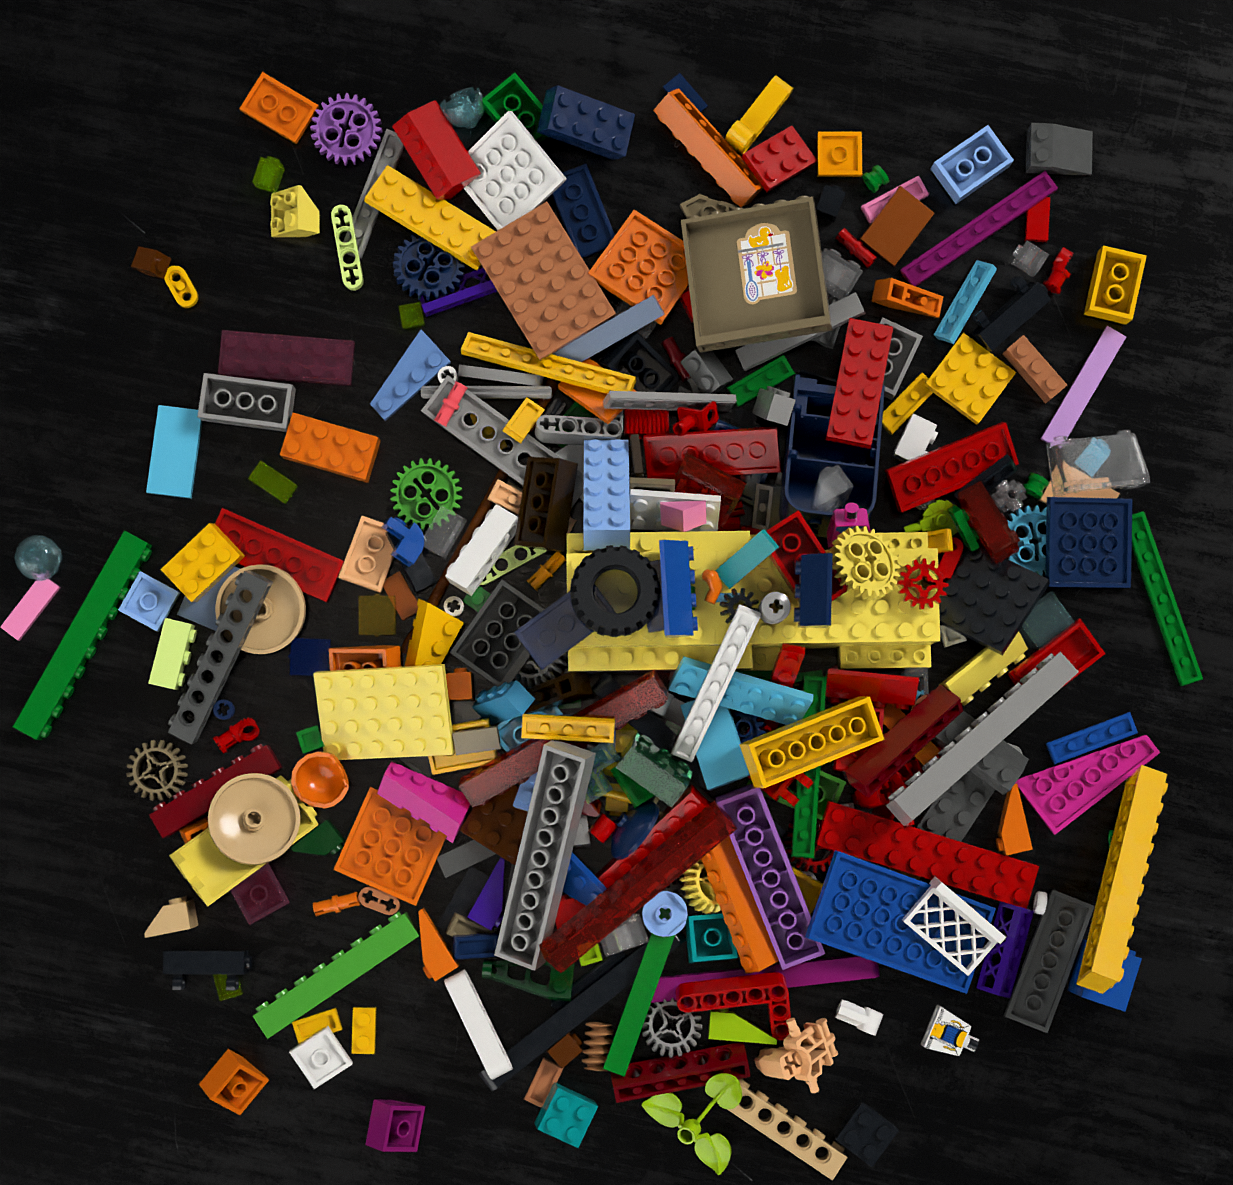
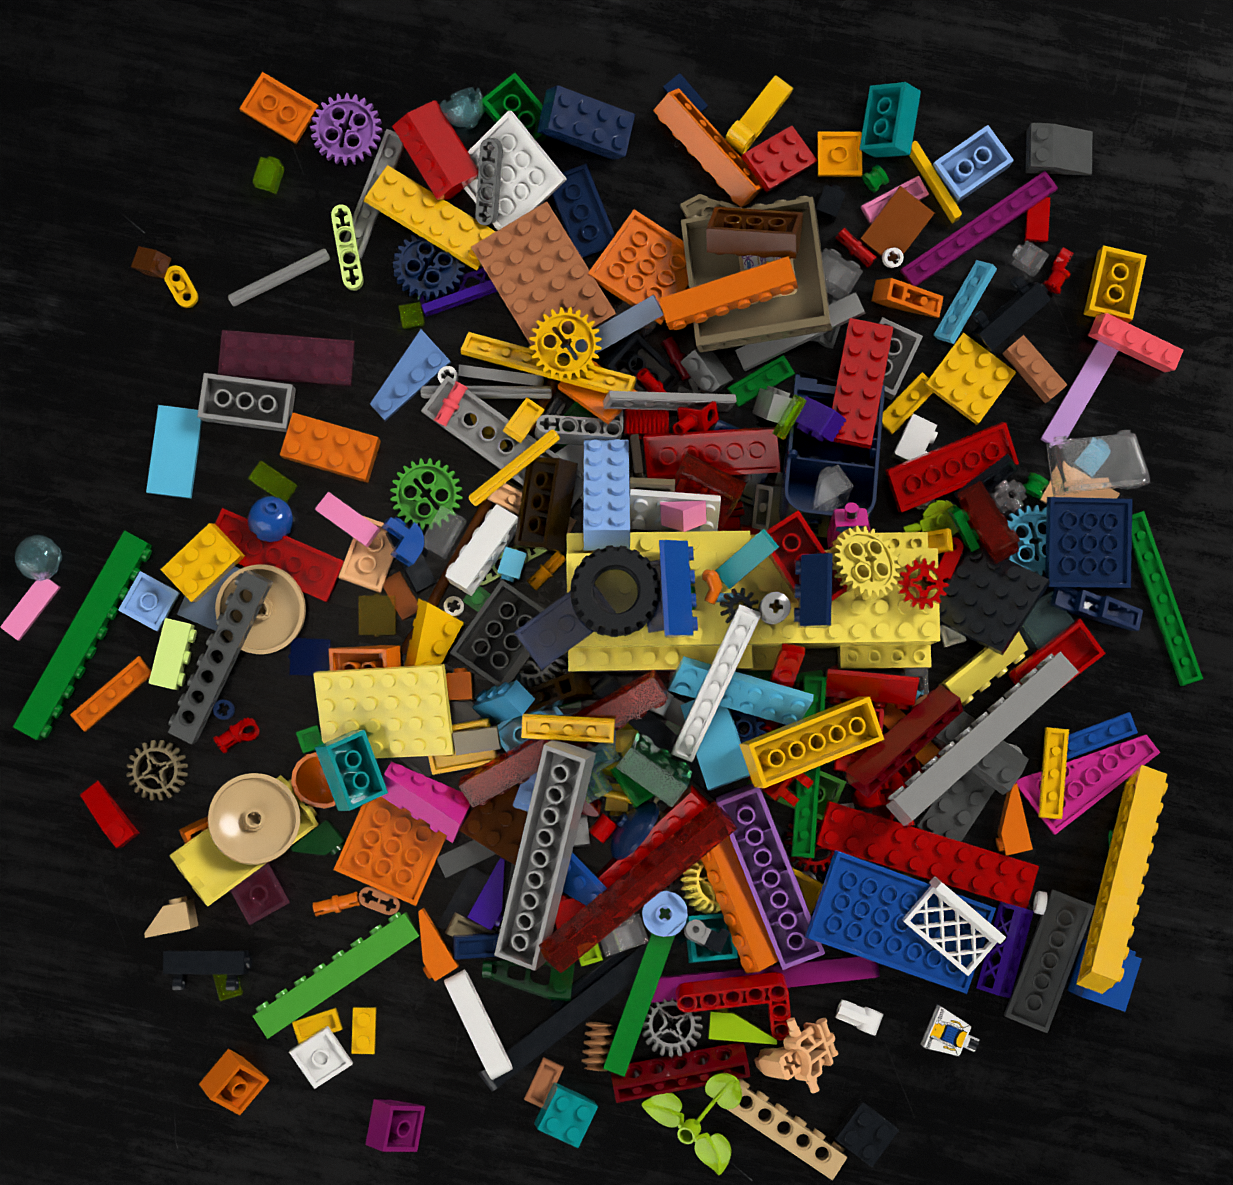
(109, 815): none -> red slope
(111, 694): none -> orange tile
(195, 803): dark red brick -> none
(270, 519): none -> blue cylinder
(279, 277): none -> light grey axle
(293, 213): light yellow slope -> none
(347, 519): none -> bright pink tile
(351, 770): none -> teal brick
(492, 182): none -> dark grey beam
(511, 564): none -> medium azure brick
(514, 467): none -> yellow axle
(566, 1049): reddish brown brick -> none
(581, 330): none -> yellow gear
(649, 381): none -> red pin
(698, 933): none -> leg
(729, 293): none -> orange brick
(754, 232): none -> reddish brown slope
(789, 417): none -> clear neon green tile
(820, 420): none -> dark purple brick
(890, 120): none -> teal brick
(890, 264): none -> white bush
(935, 183): none -> yellow tile
(1053, 773): none -> yellow tile
(1097, 608): none -> dark blue slope
(1135, 342): none -> coral brick

